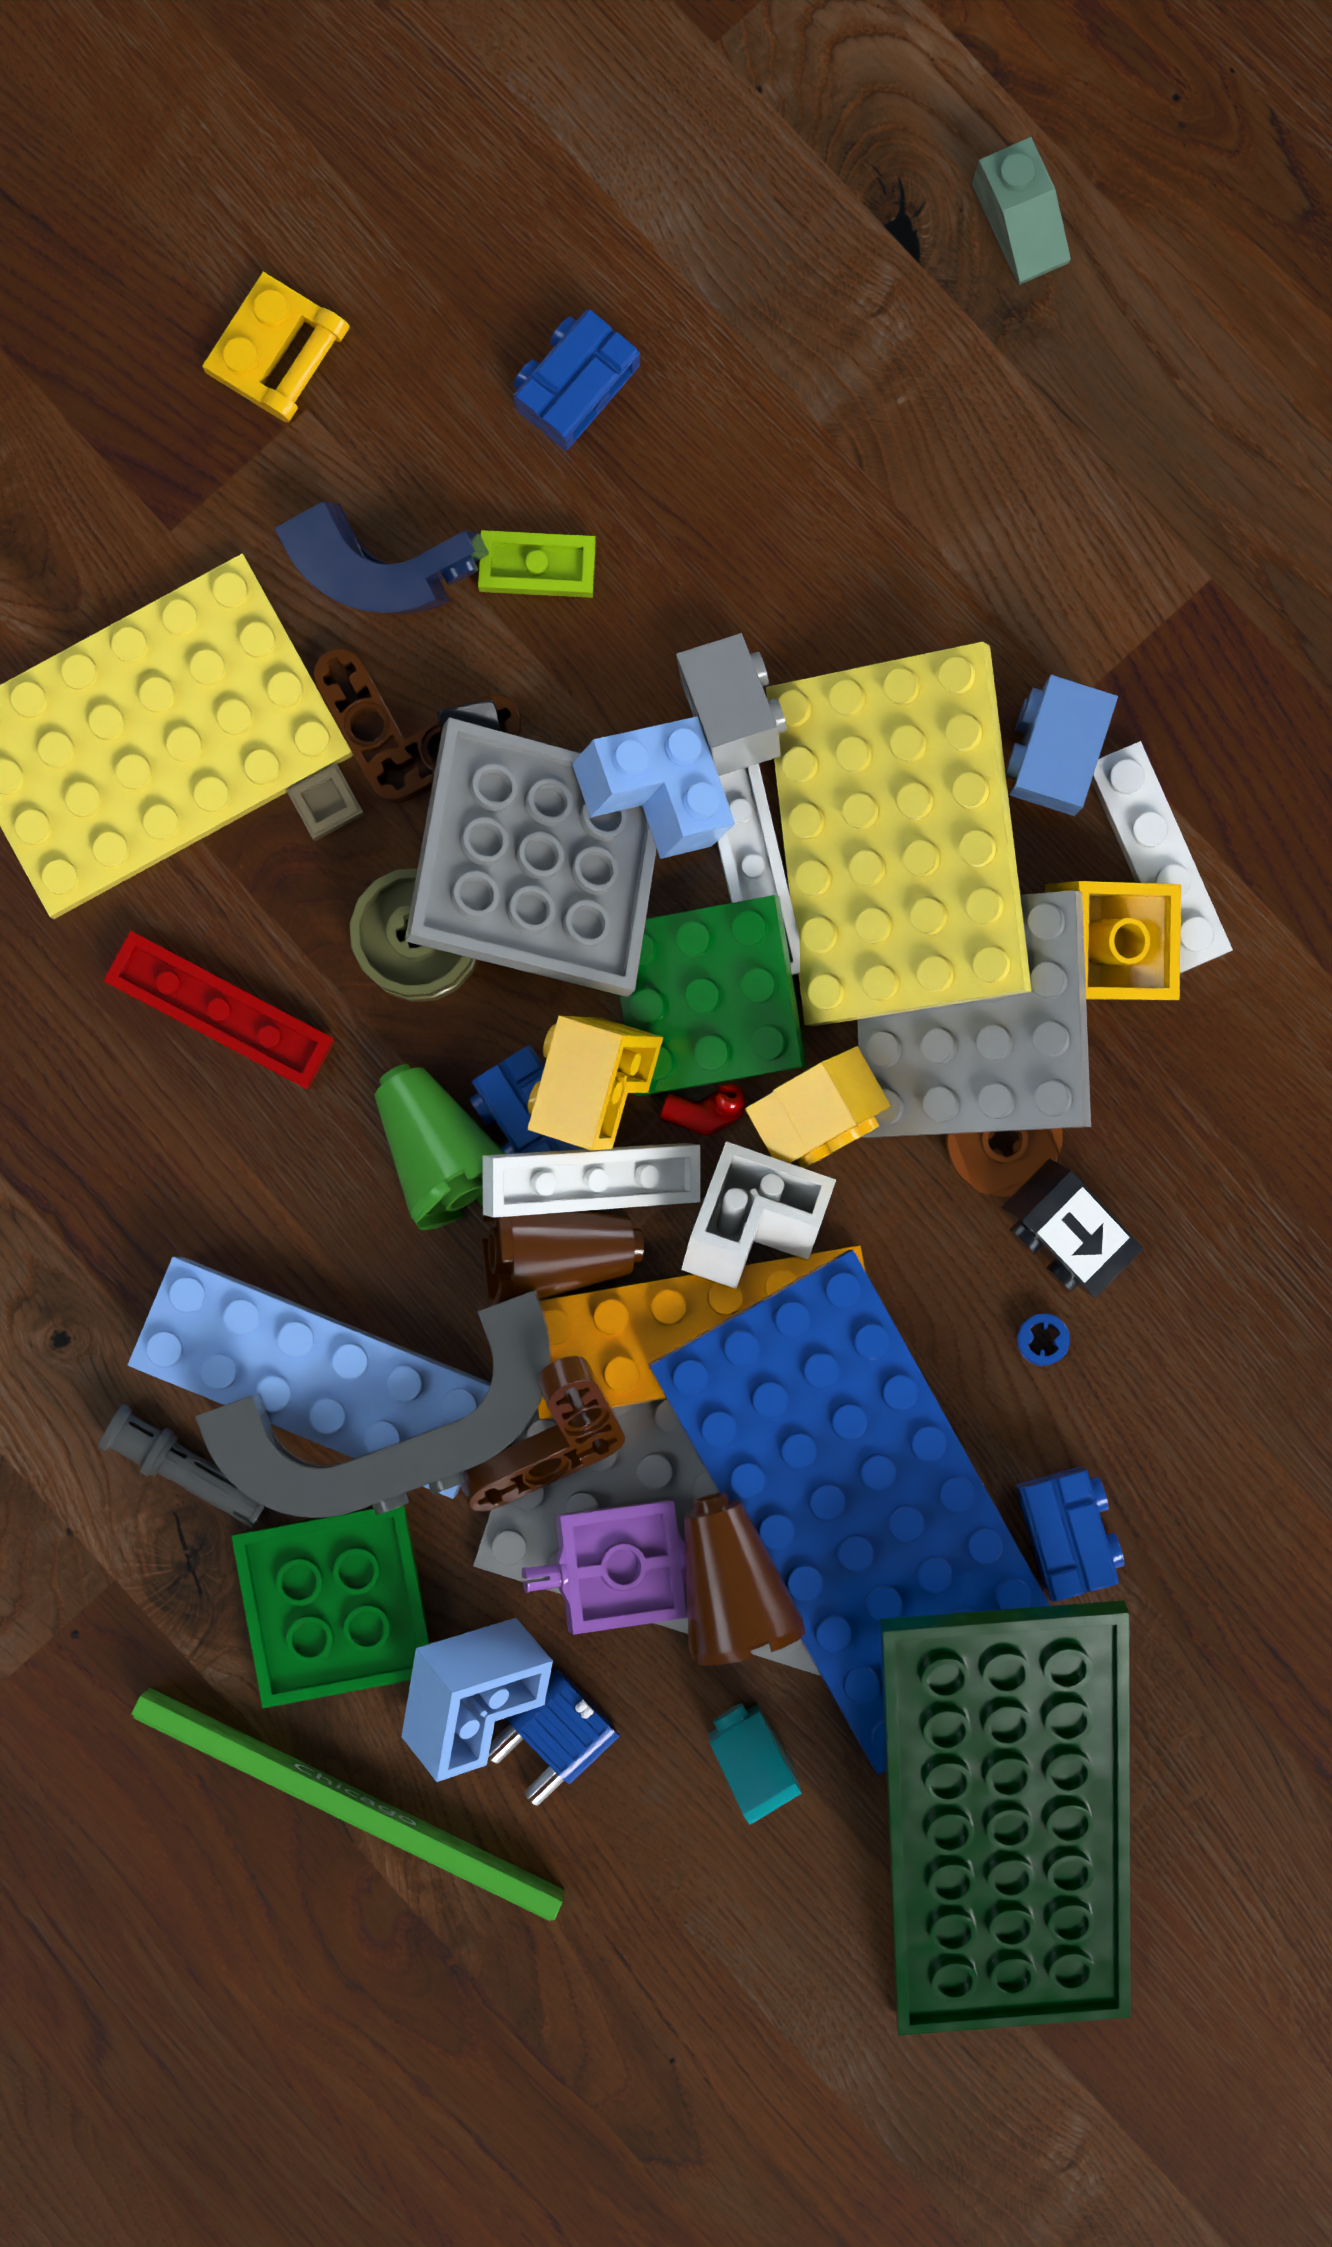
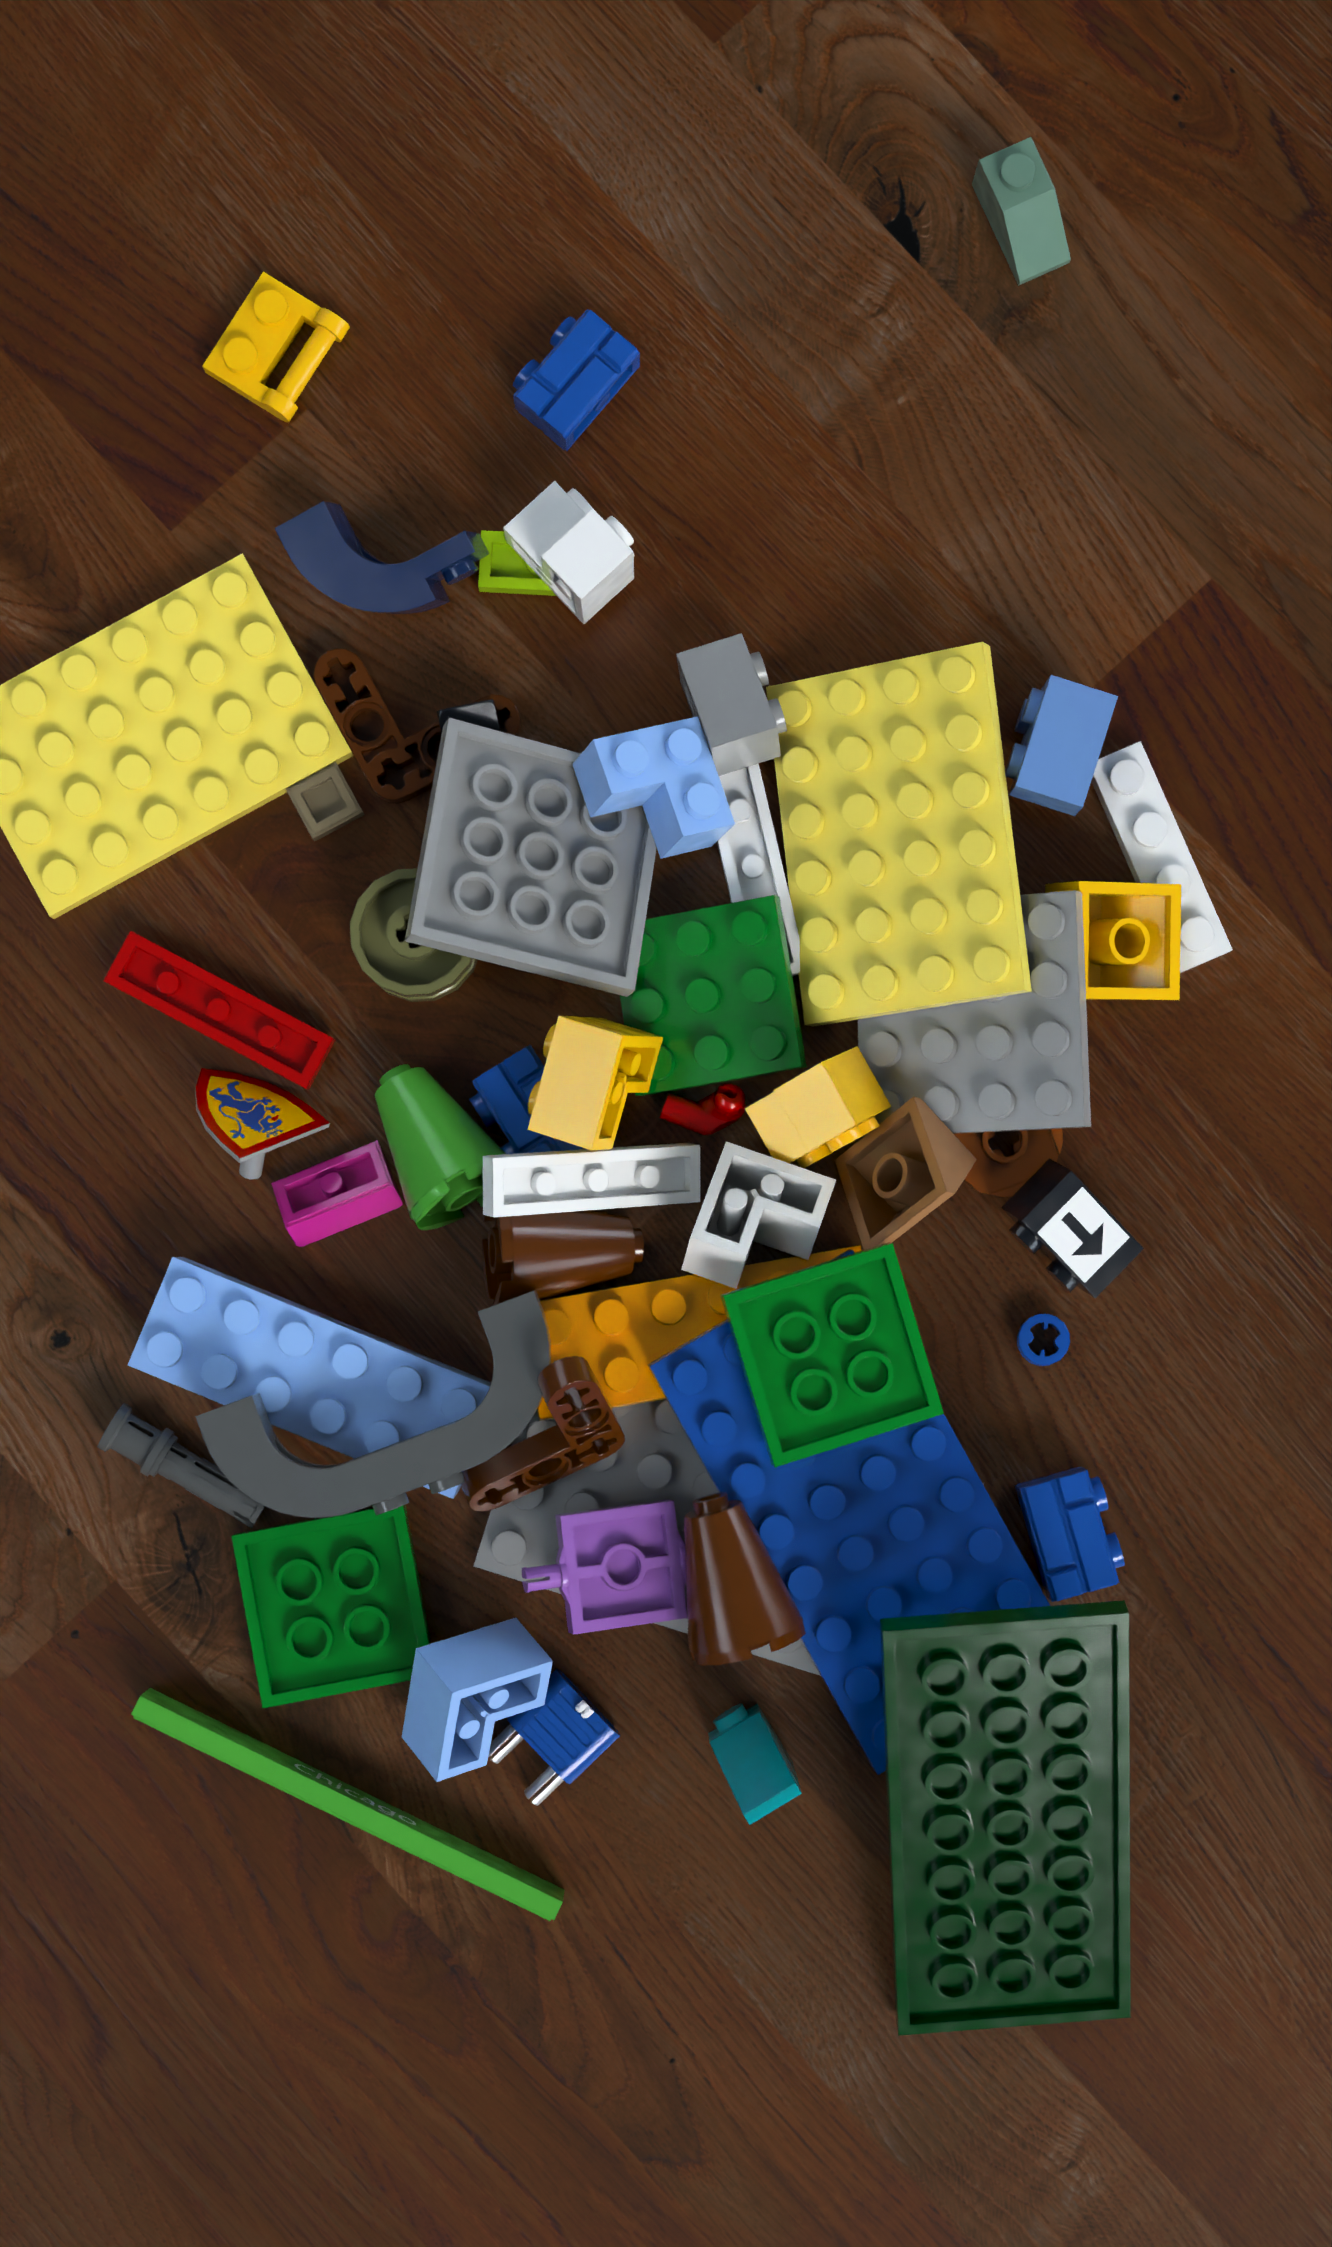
(251, 1117): none -> shield
(337, 1194): none -> dark pink slope
(573, 549): none -> white brick
(832, 1354): none -> green plate
(901, 1172): none -> medium nougat slope

